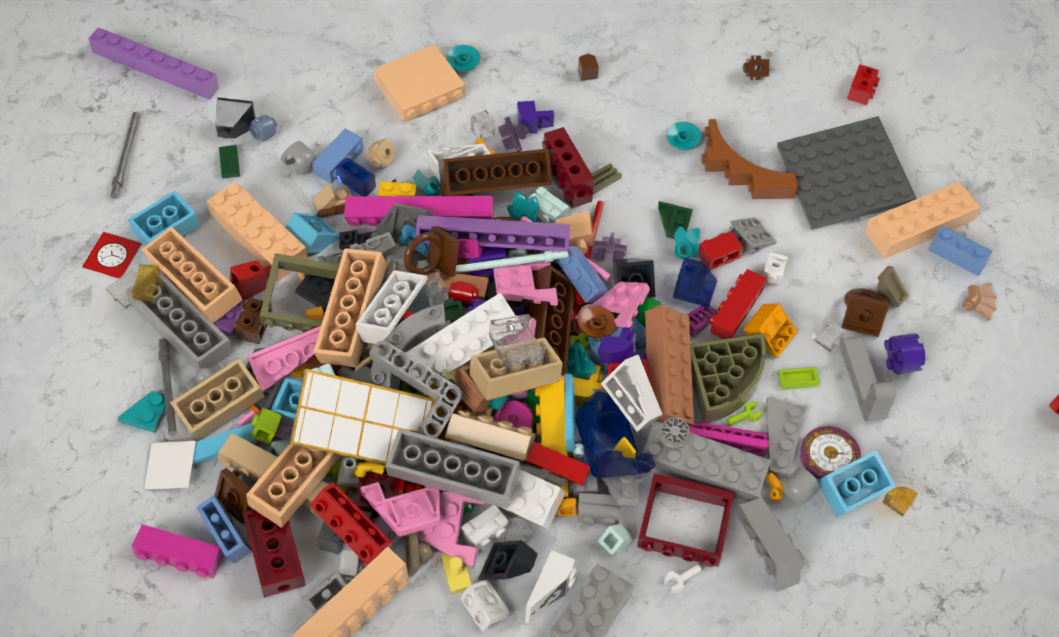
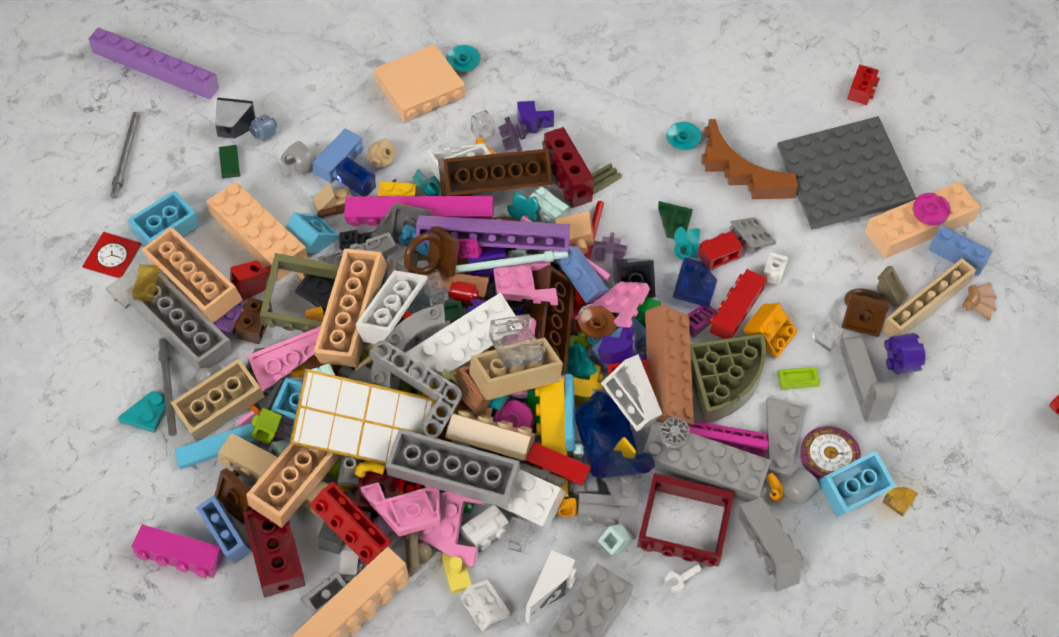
(169, 465): white sticker -> none
(508, 560): black slope -> none
(587, 67): reddish brown piece -> none
(747, 413): lime bar -> none
(762, 67): reddish brown brick -> none
(929, 299): none -> tan brick
(931, 209): none -> dark pink tile

